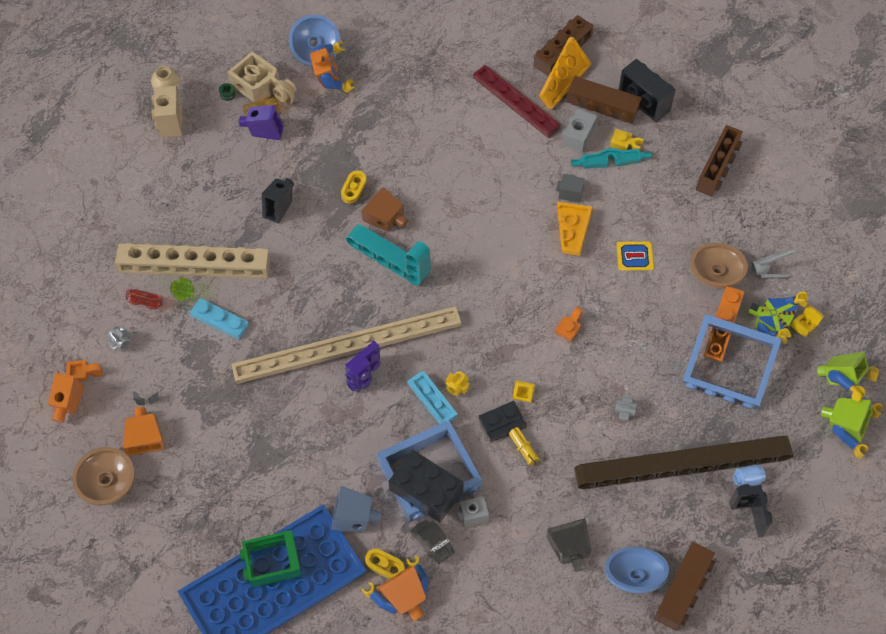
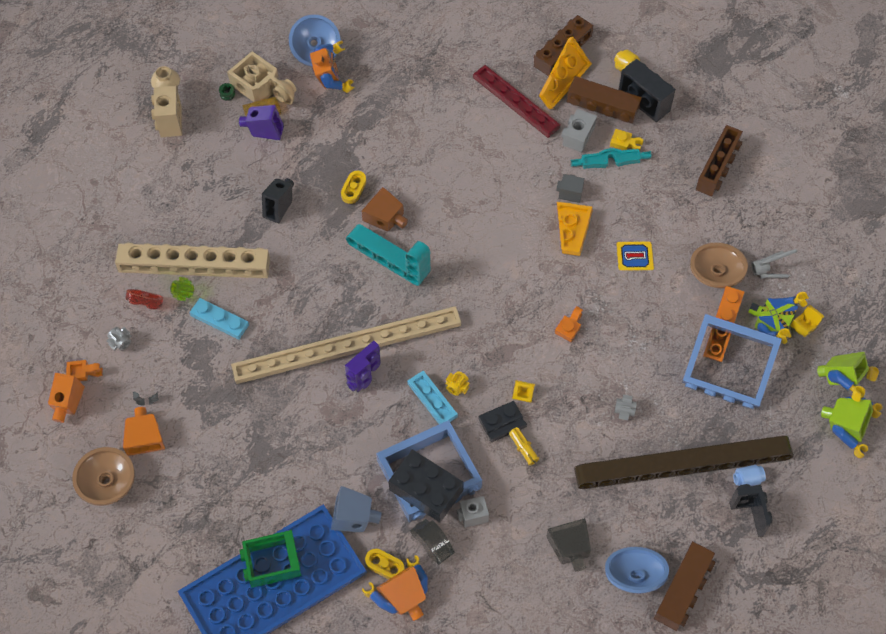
(624, 58): none -> yellow head

